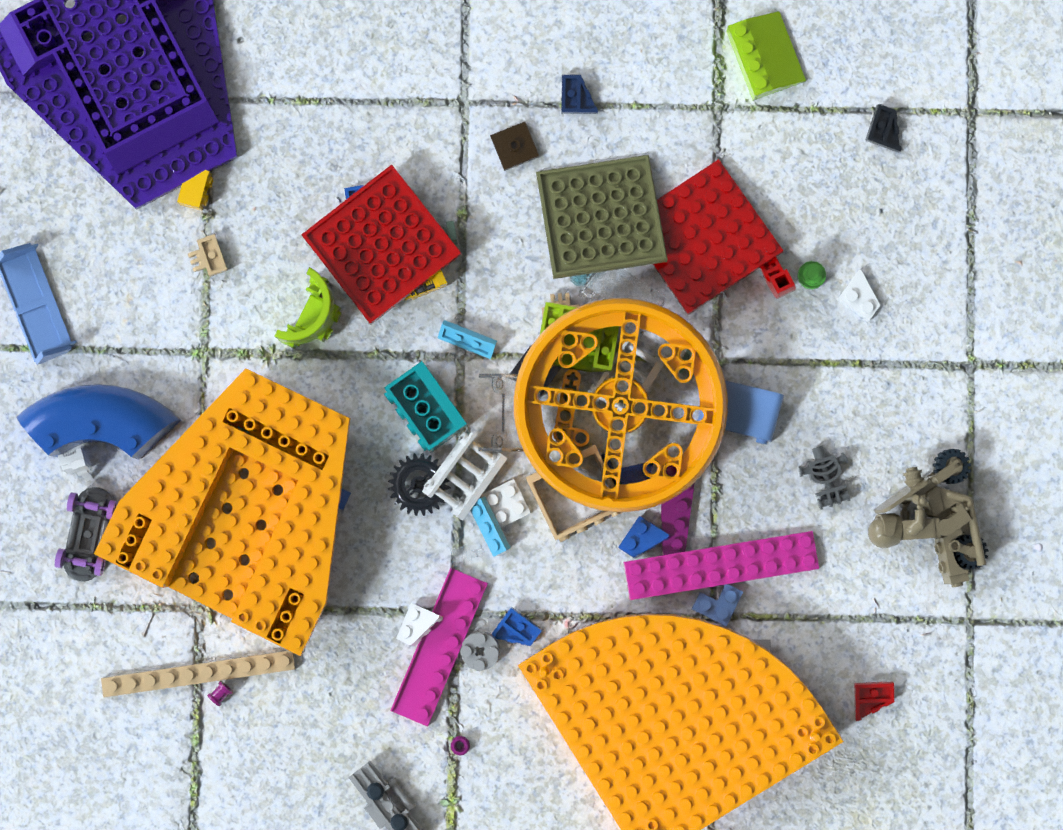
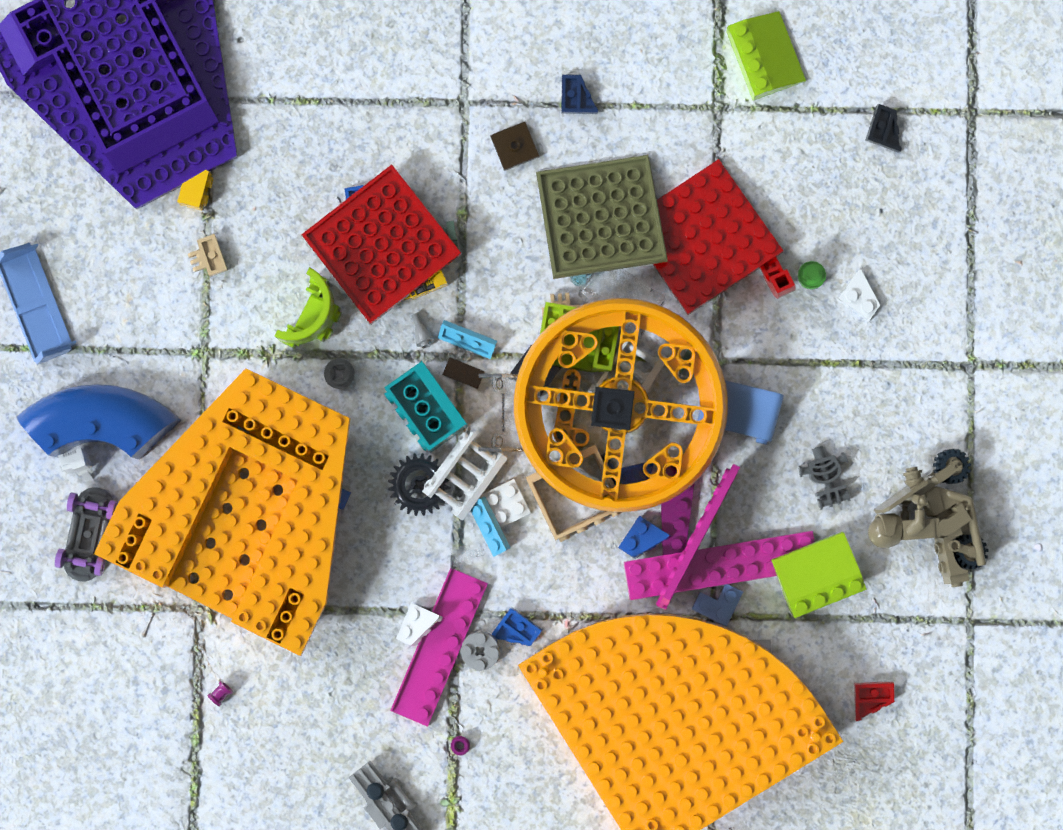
(198, 673): tan plate -> none
(340, 364): none -> dark grey gear
(423, 337): none -> light grey cone
(463, 373): none -> dark brown tile
(612, 408): none -> black plate
(696, 538): none -> dark pink plate
(818, 574): none -> lime slope

